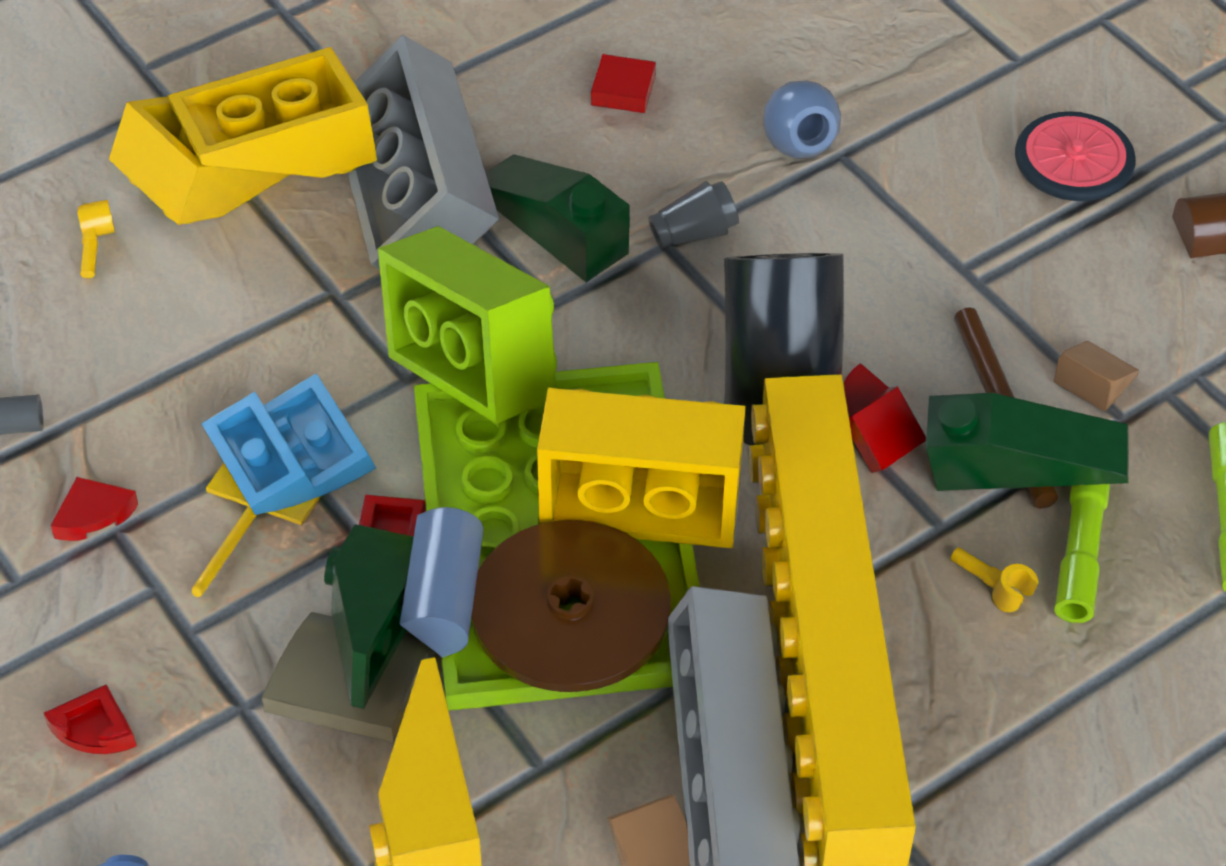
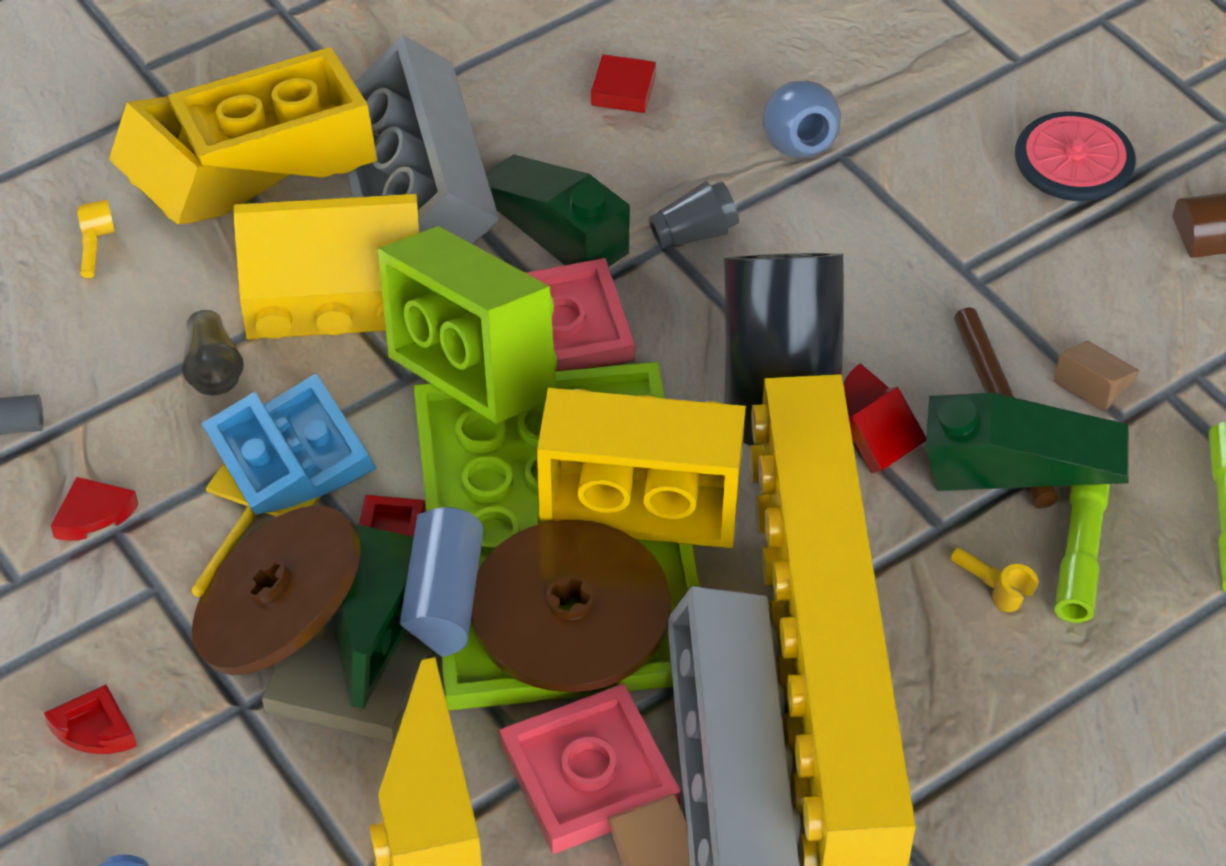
(210, 356): none -> clear smoke cone
(276, 590): none -> reddish brown piece
(317, 263): none -> yellow slope
(586, 766): none -> coral plate
(587, 316): none -> coral plate

